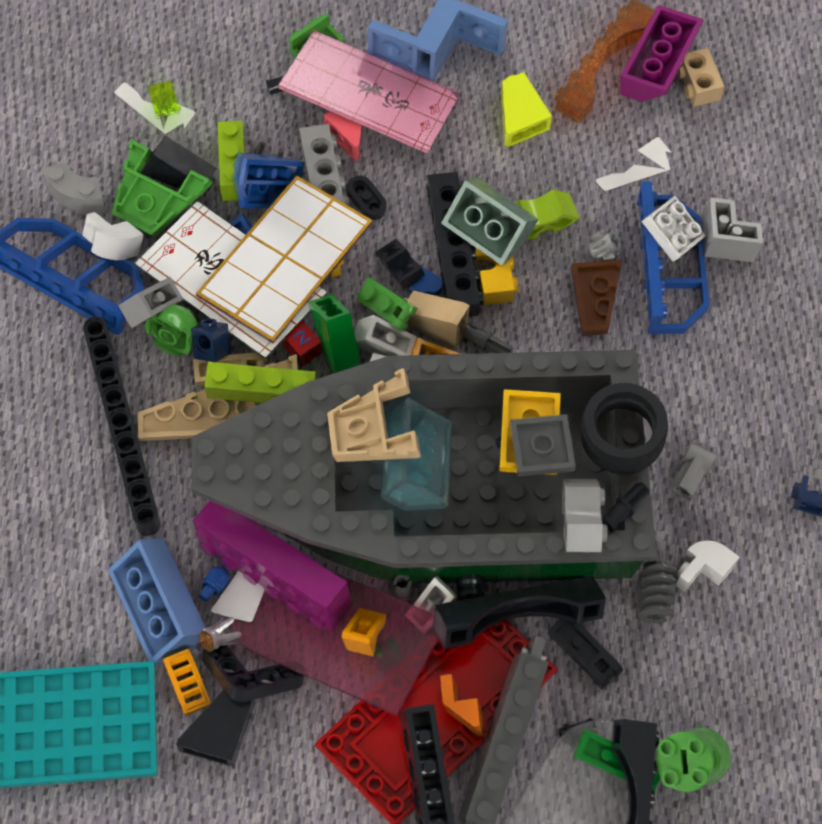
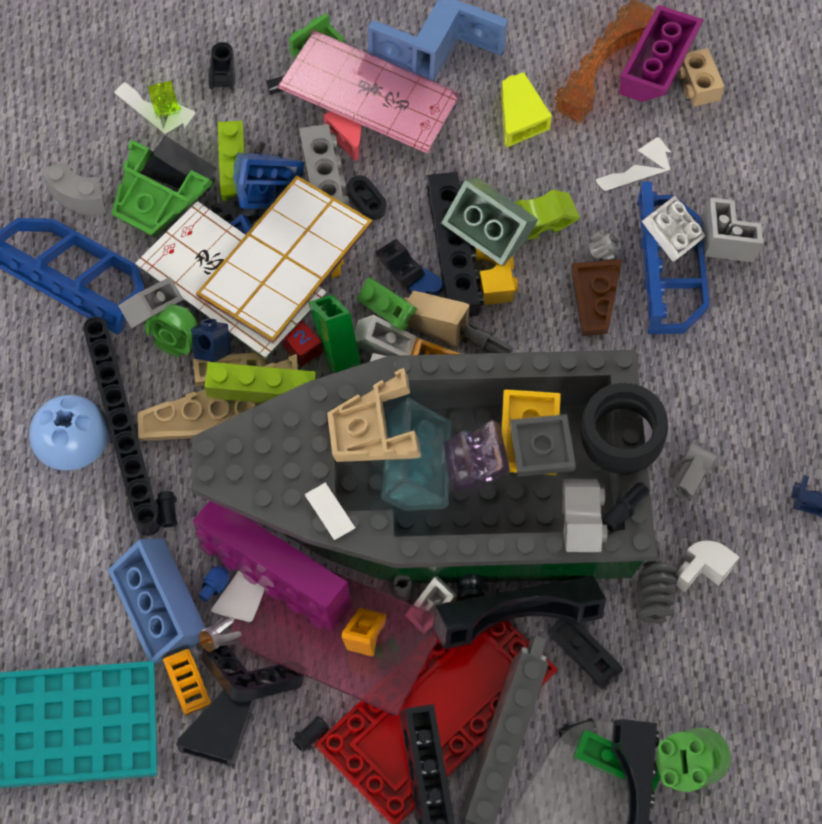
(64, 443): none -> light blue piece
(112, 241): white brick -> none
(167, 510): none -> black pin
(222, 70): none -> black piece
(234, 210): none -> black plate
(311, 733): none -> black pin
(329, 511): none -> white sticker
(465, 711): orange slope -> none
(476, 457): none -> clear purple slope

